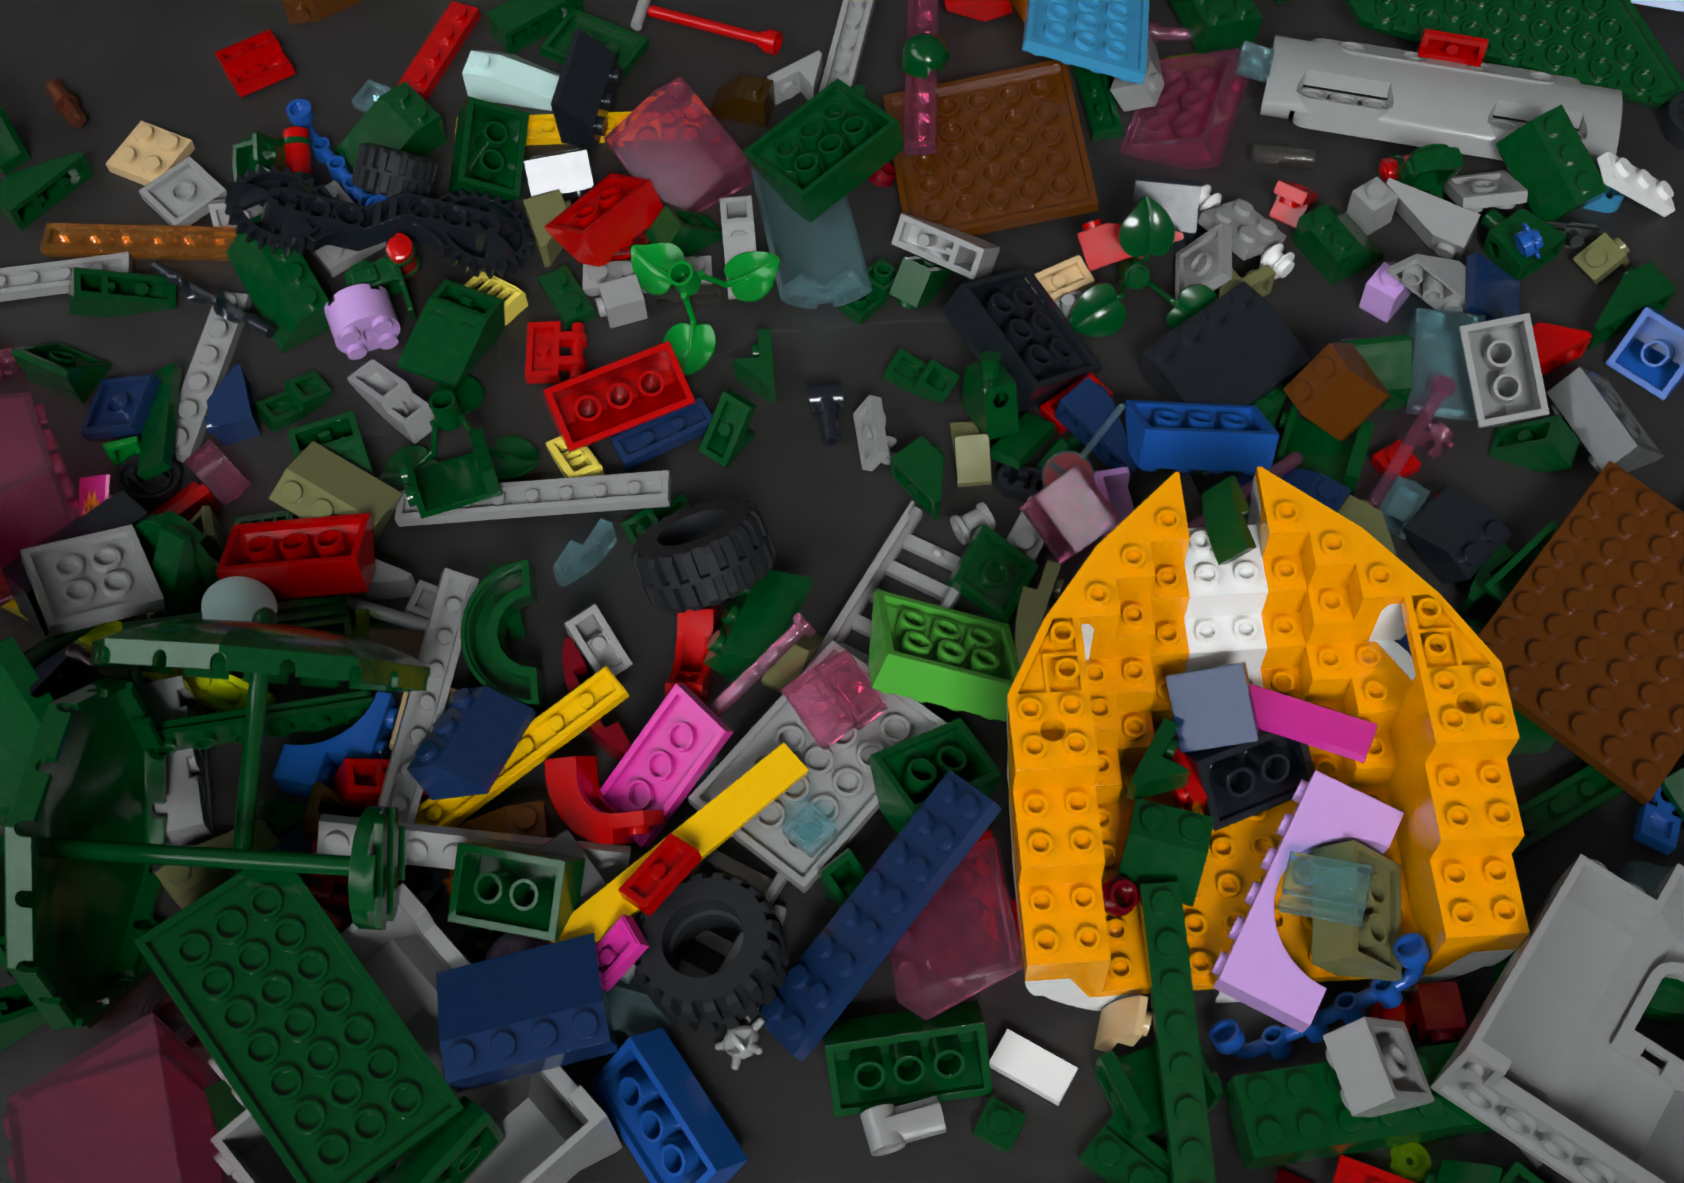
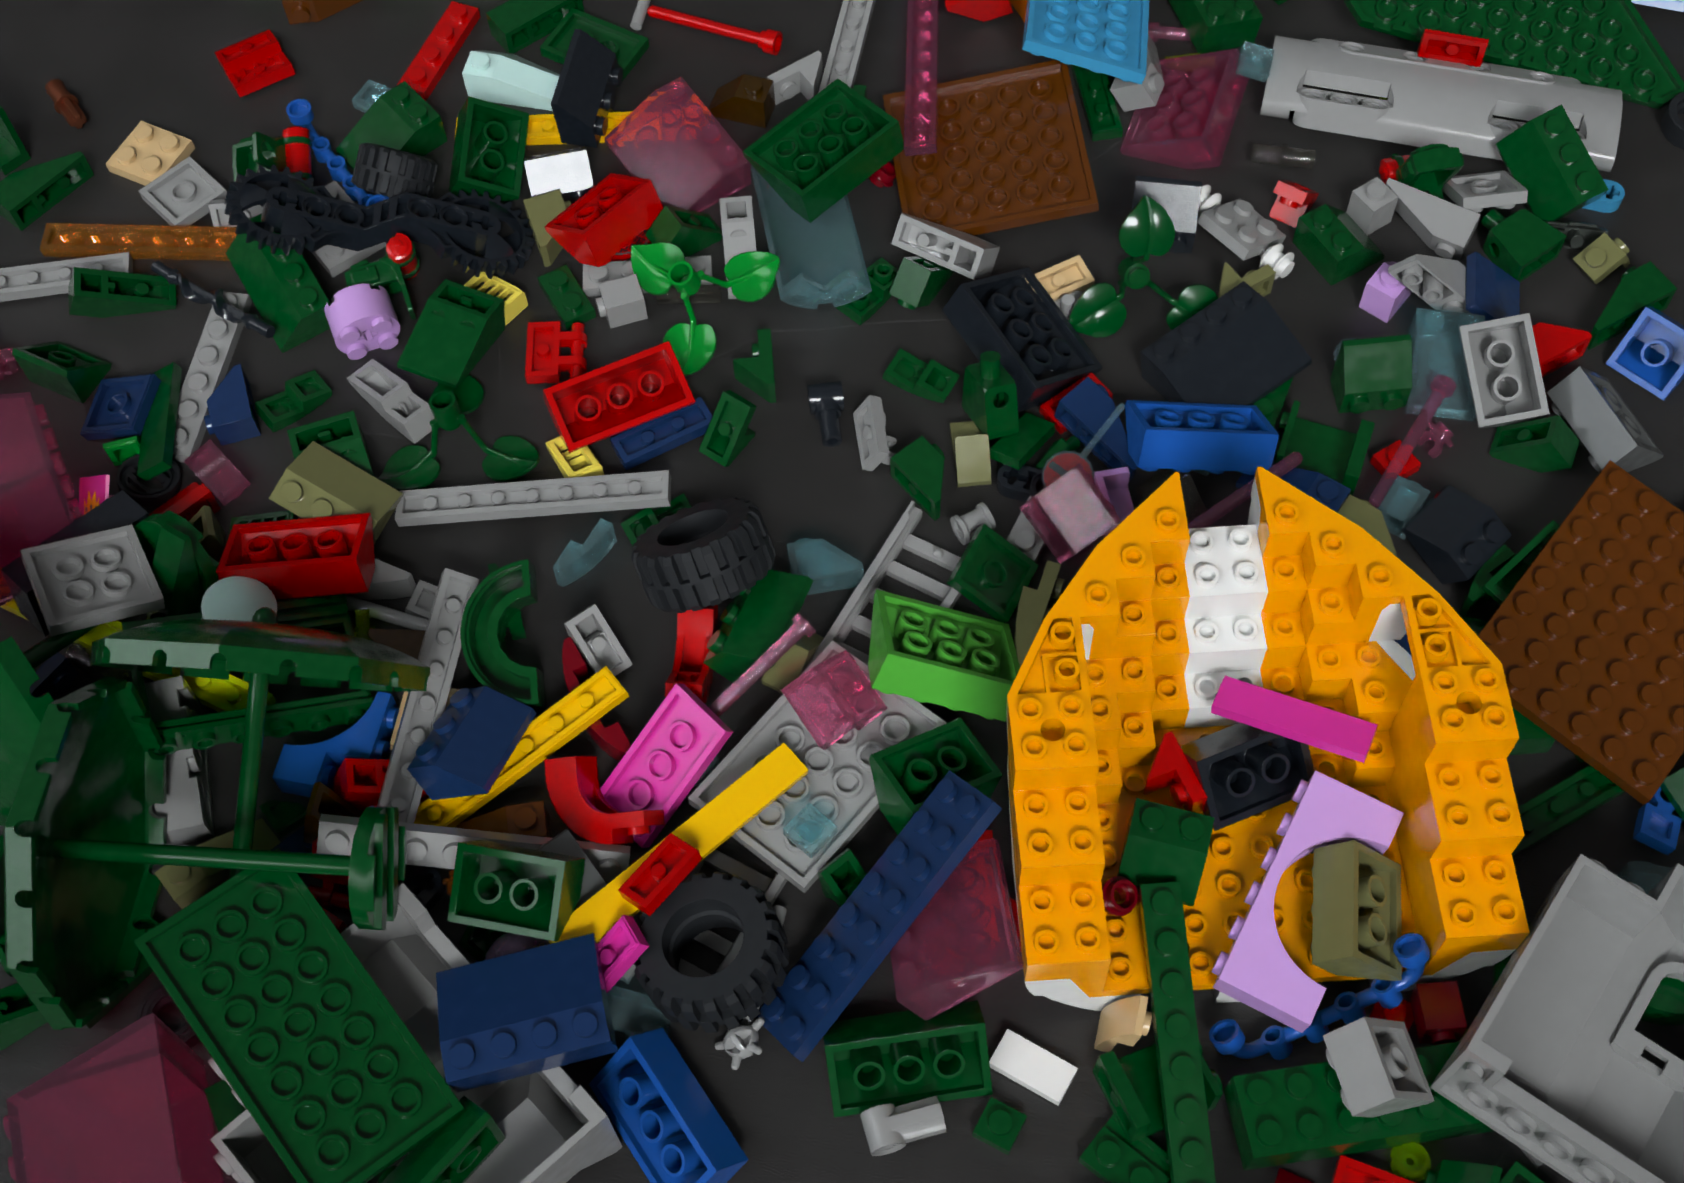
(452, 481): dark green panel -> none
(824, 564): none -> clear light blue slope
(924, 54): dark green hair -> none
(1102, 244): slope -> none
(1157, 770): dark green slope -> none
(1205, 260): light grey plate -> none
(1213, 707): tile -> none
(1225, 521): dark green slope -> none
(1326, 888): clear light blue plate -> none
(1337, 390): reddish brown slope -> none
(1528, 242): blue plate -> none
(1636, 184): white plate -> none

